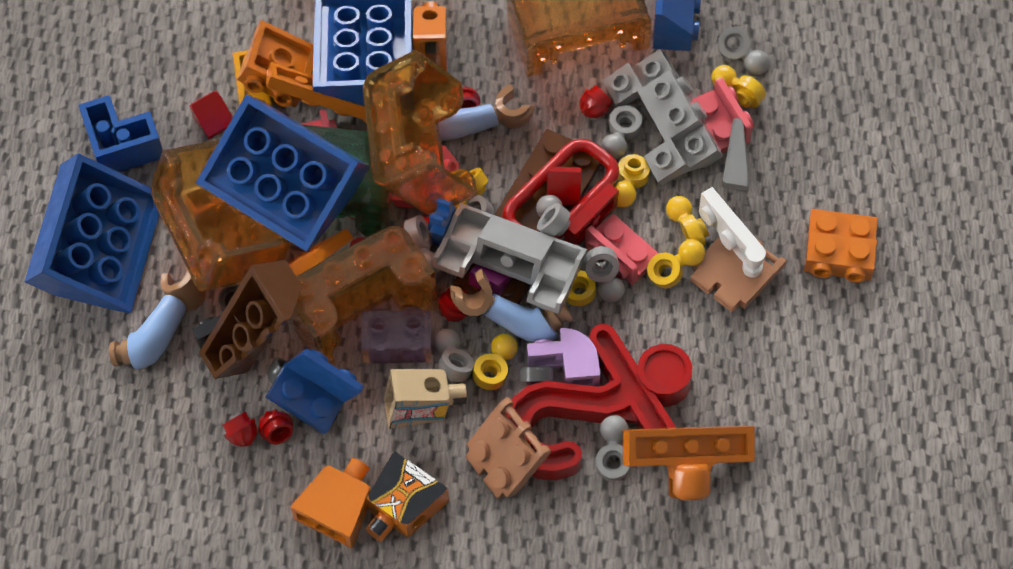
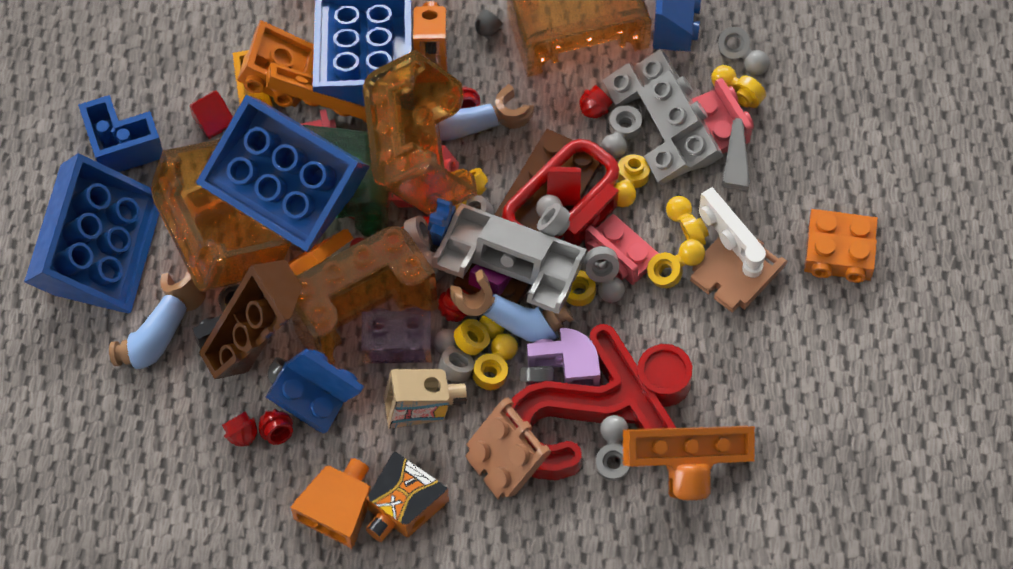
(474, 335): none -> yellow plate
(487, 23): none -> dark grey hinge

